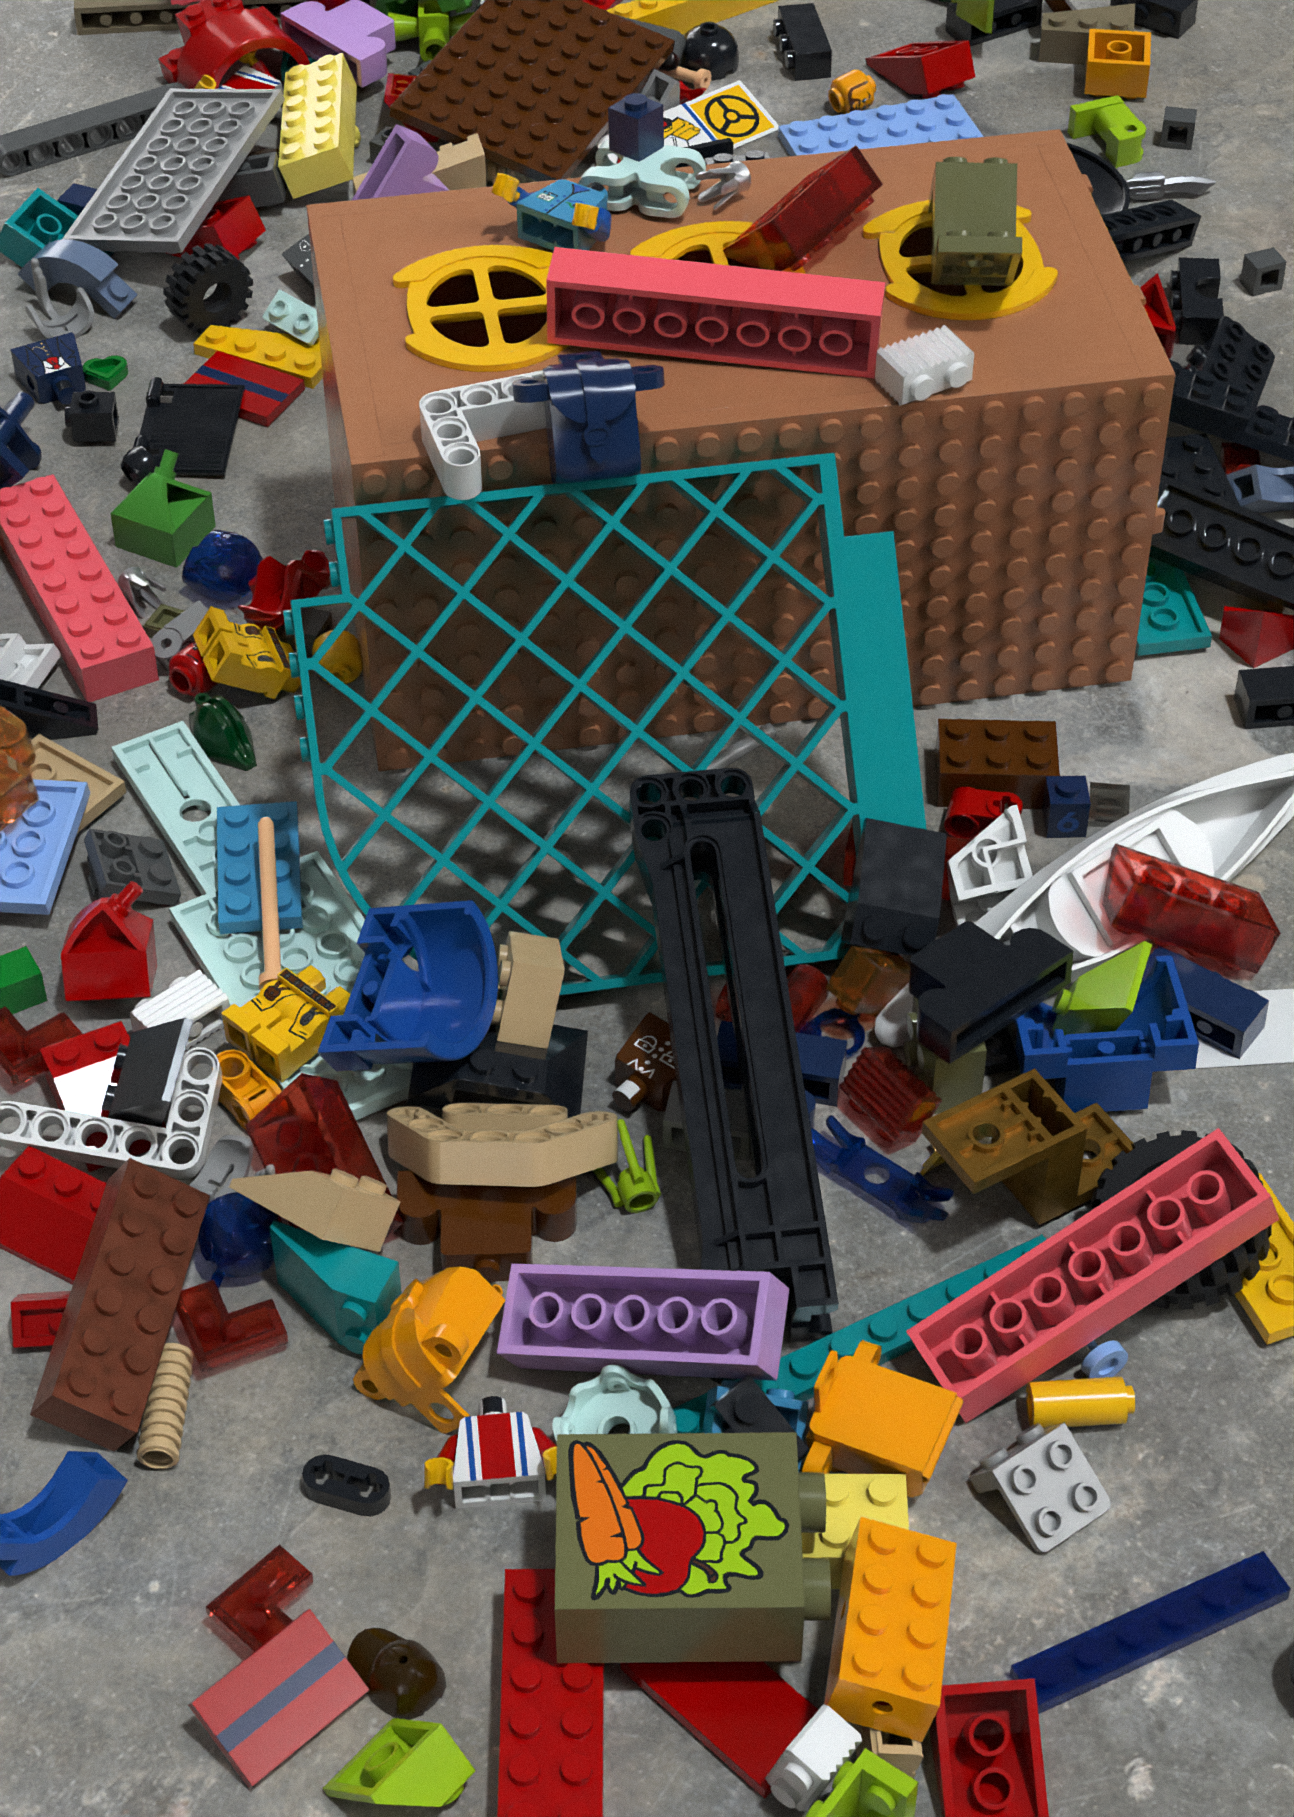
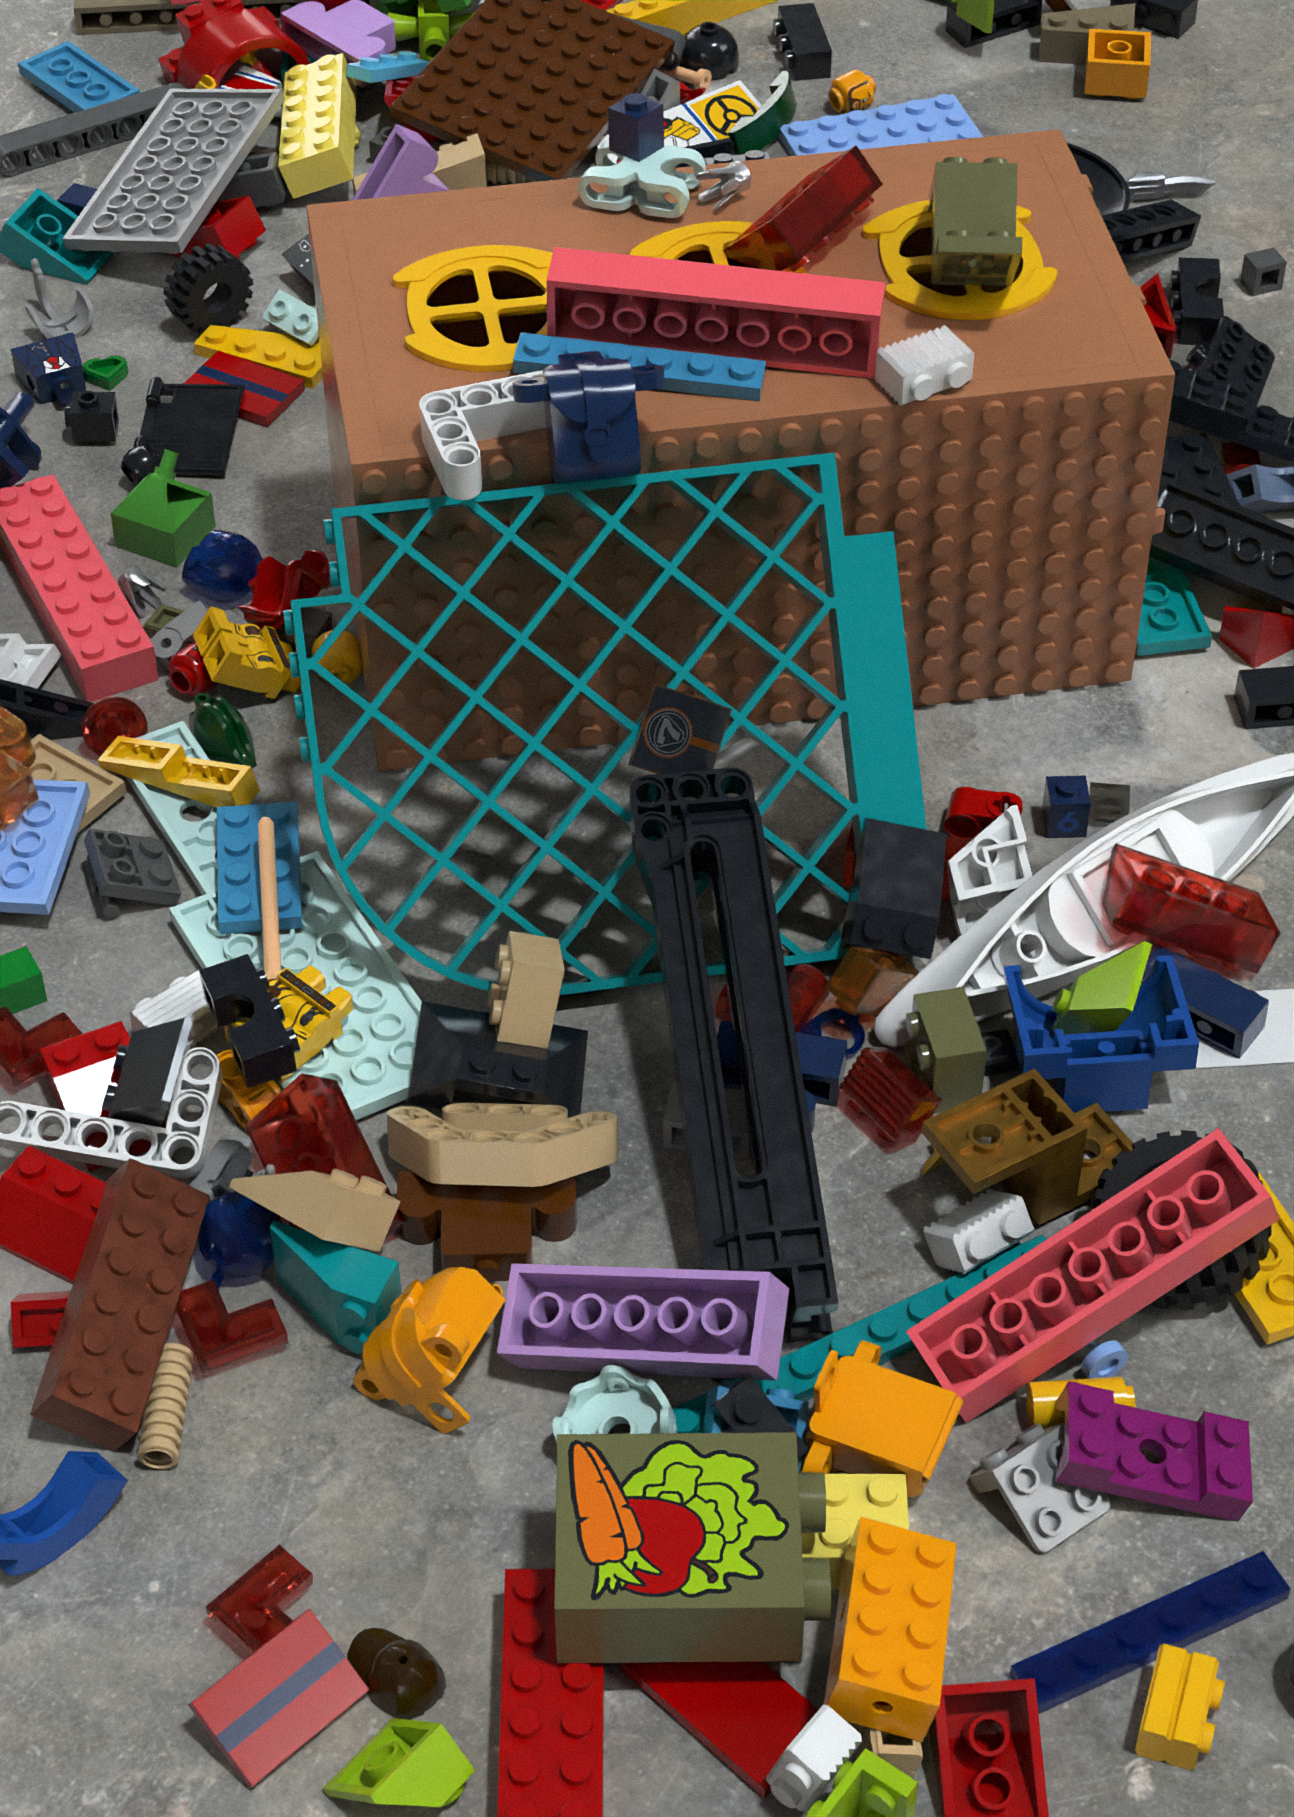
(75, 77): none -> dark azure plate
(84, 267): sand blue arch -> none
(110, 719): none -> clear red hat
(110, 950): red piece -> none
(169, 769): none -> yellow slope
(234, 1167): none -> black plate
(240, 994): none -> black arch
(346, 1486): black beam -> none
(386, 67): none -> medium azure plate
(423, 1013): blue piece -> none
(494, 1459): torso -> none
(559, 213): dark azure torso -> none
(636, 1187): lime plant -> none
(645, 1066): reddish brown torso -> none
(678, 733): none -> black slope
(682, 370): none -> dark azure plate
(765, 125): none -> dark green slope
(857, 1157): clear blue piece -> none
(926, 66): red slope -> none
(978, 985): black brick -> none
(978, 1230): none -> white brick
(996, 757): reddish brown brick -> none
(1111, 121): lime piece -> none
(1178, 128): dark grey plate -> none
(1178, 1707): none -> yellow brick
(1200, 1465): none -> magenta piece

